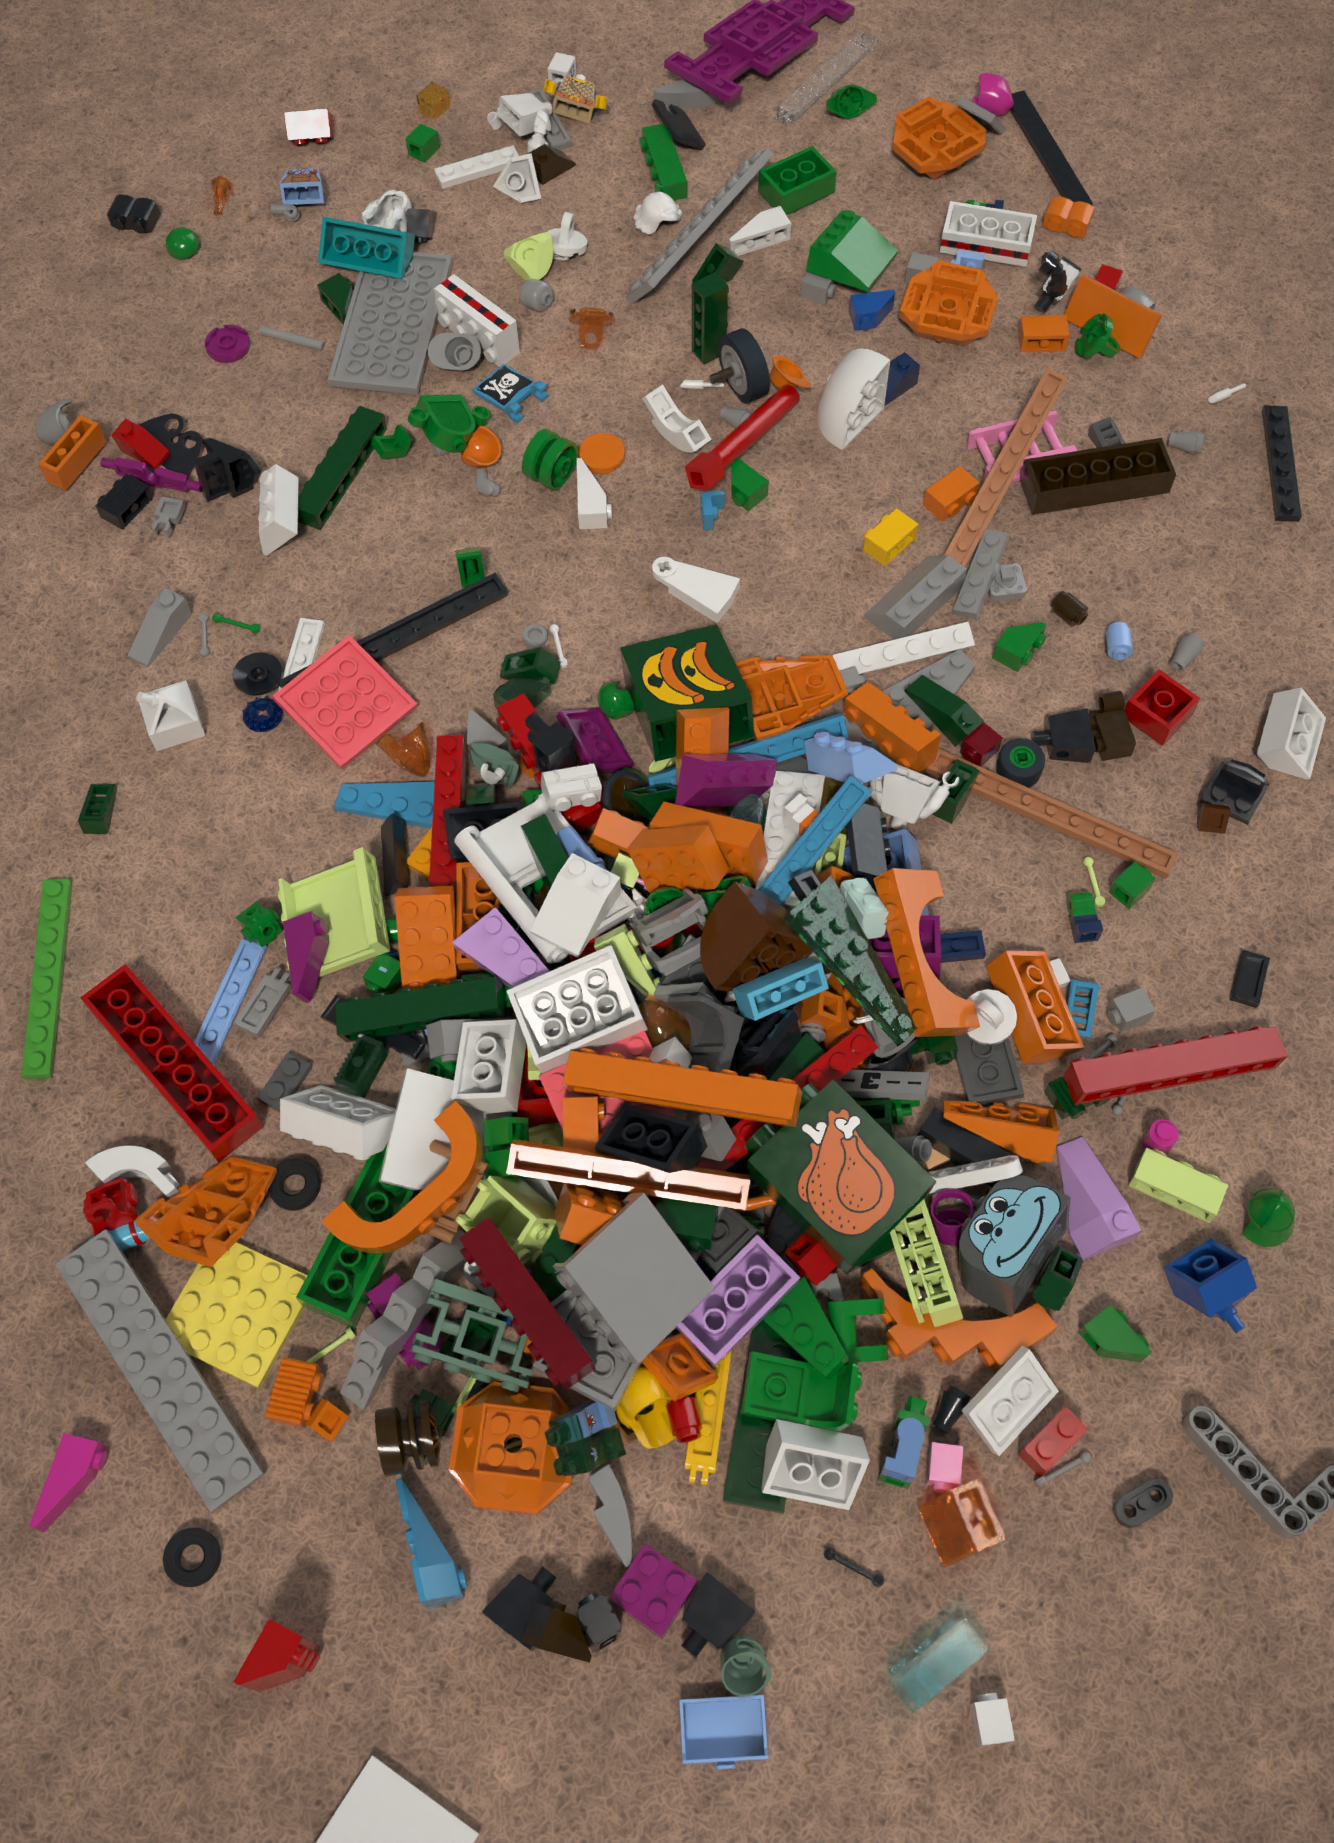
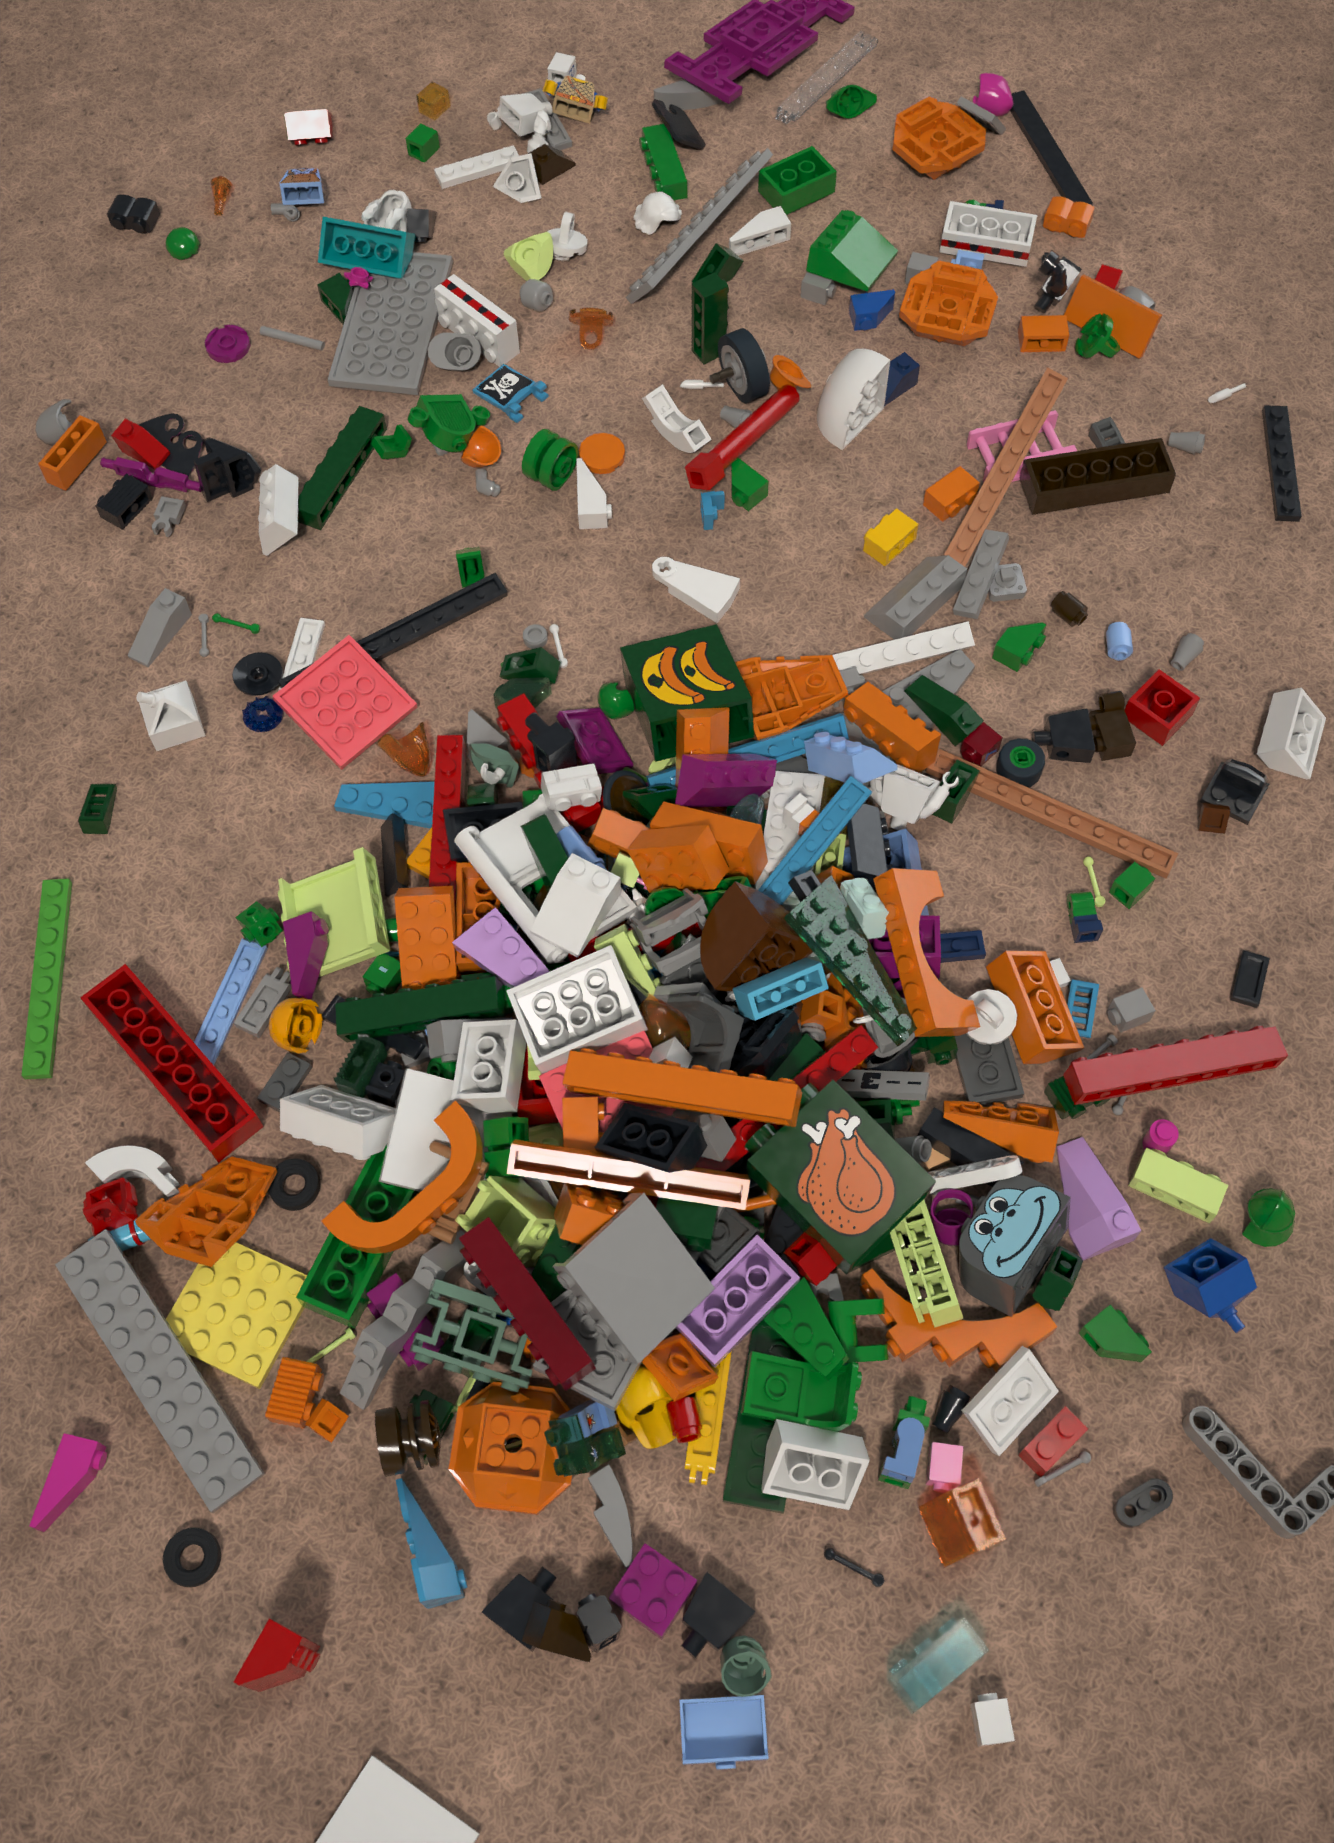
(292, 1019): none -> light orange cylinder
(359, 277): none -> dark pink plate
(386, 1091): none -> black brick

